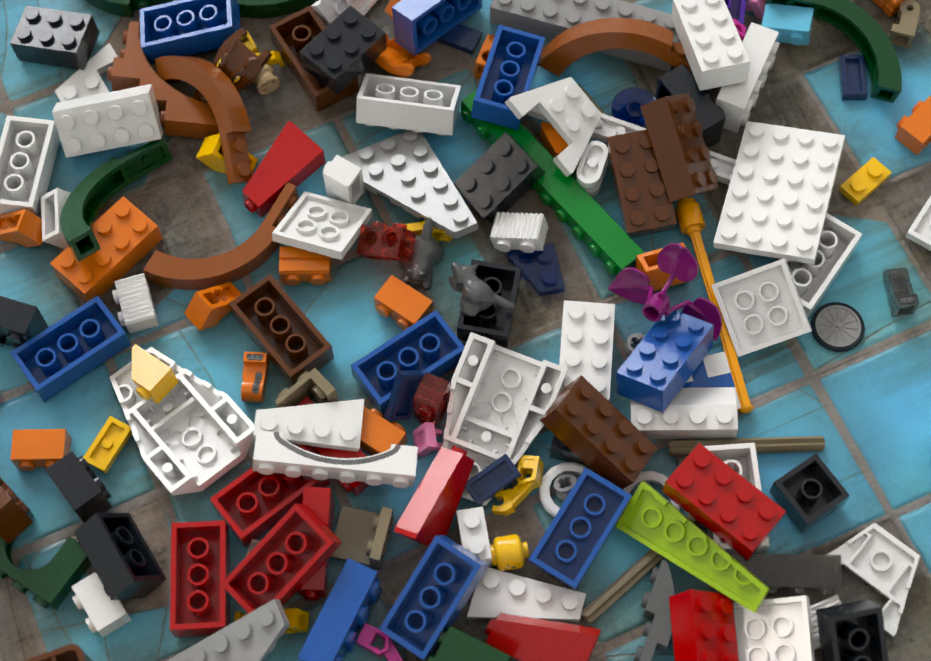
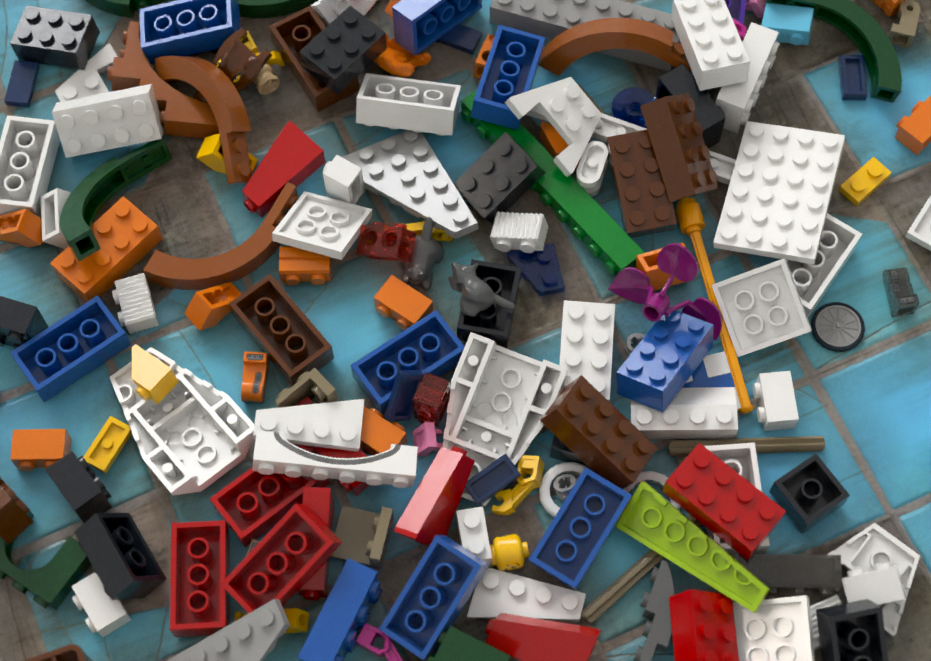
(22, 83): none -> dark blue tile
(776, 401): none -> white piece
(878, 585): none -> white piece

